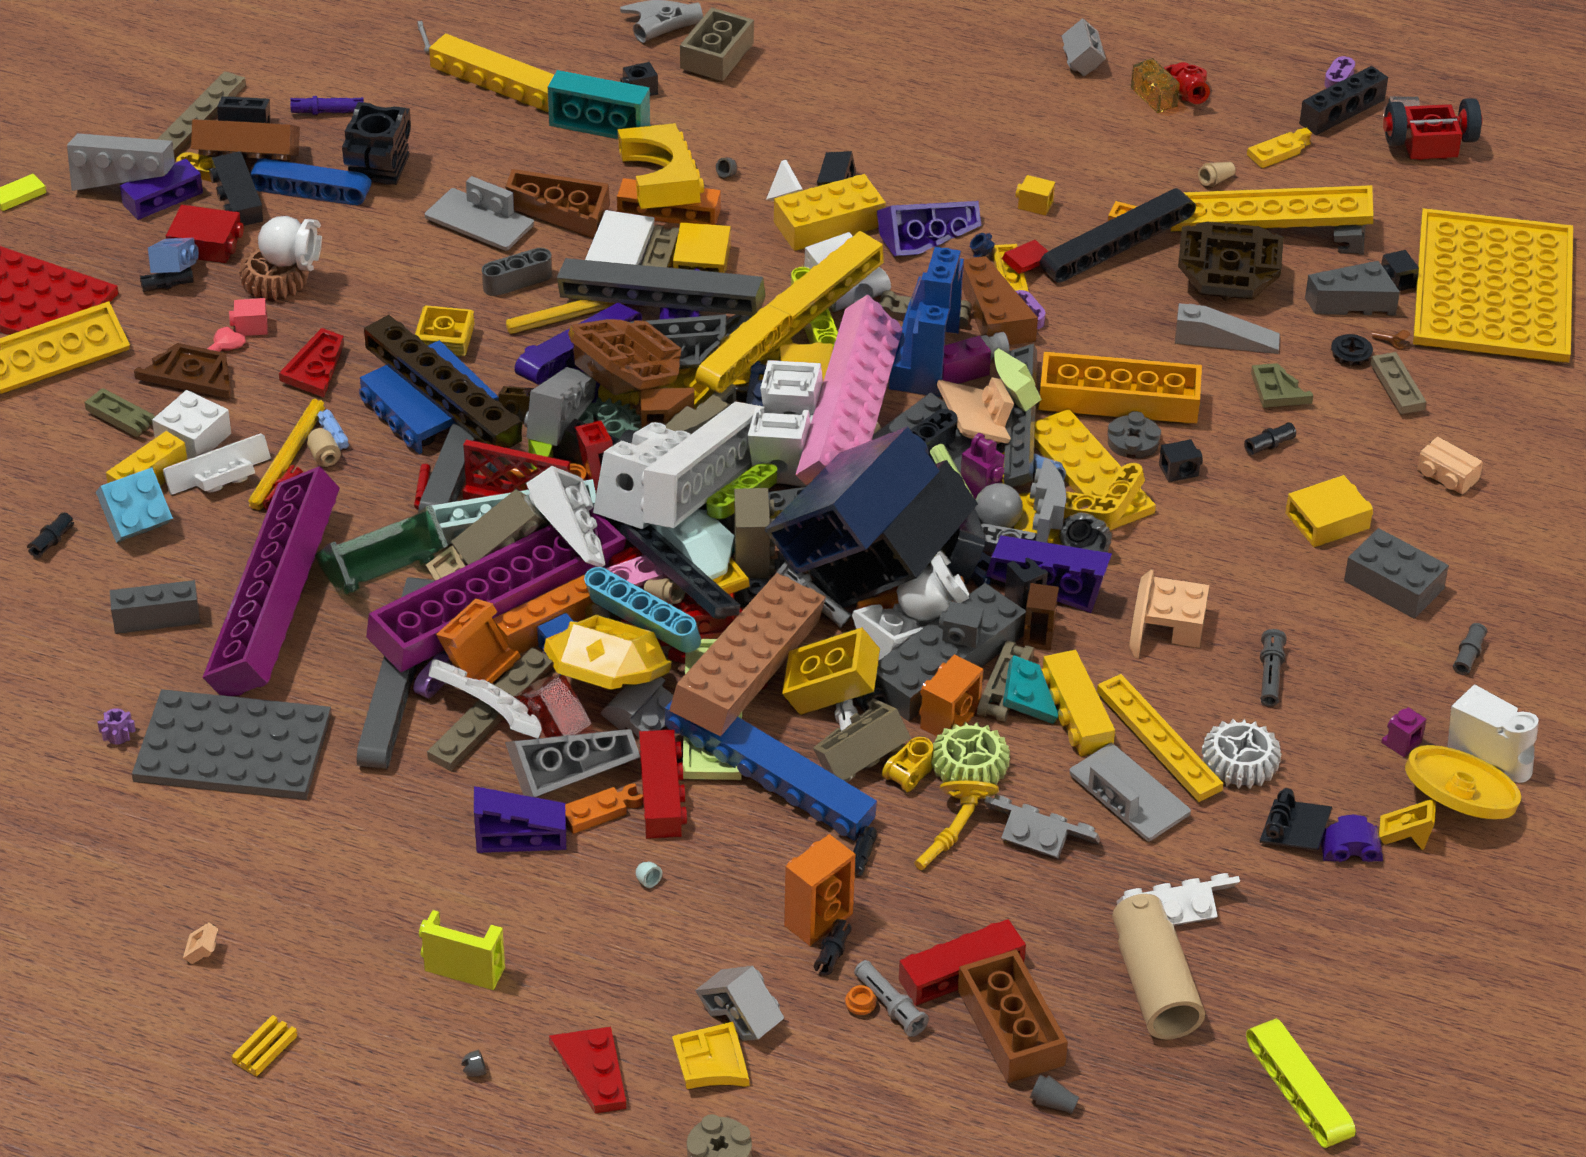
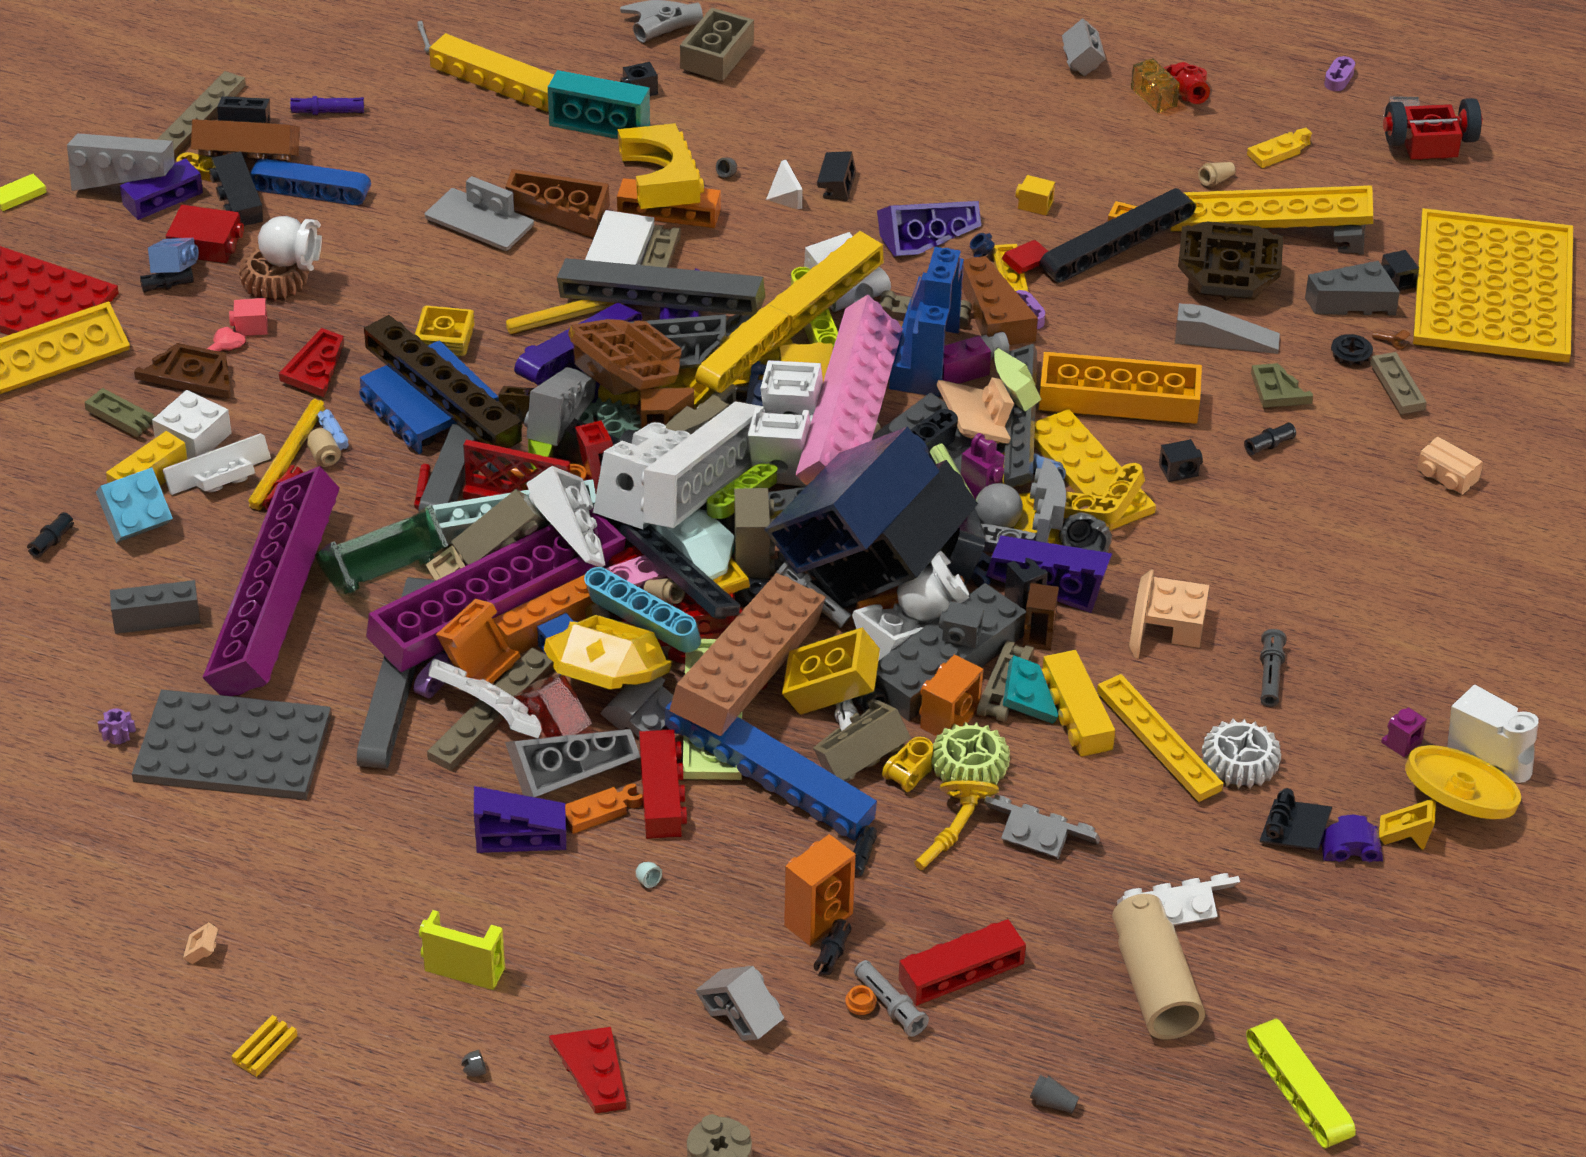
(377, 142): black piece -> none
(517, 271): dark grey beam -> none
(702, 247): yellow brick -> none
(711, 1057): yellow plate -> none
(828, 211): yellow brick -> none
(1012, 1016): dark orange brick -> none
(1130, 792): light grey bracket -> none
(1134, 424): dark grey plate -> none
(1329, 511): yellow brick -> none
(1343, 100): black brick -> none
(1396, 573): dark grey brick -> none
(1470, 649): dark grey pin -> none

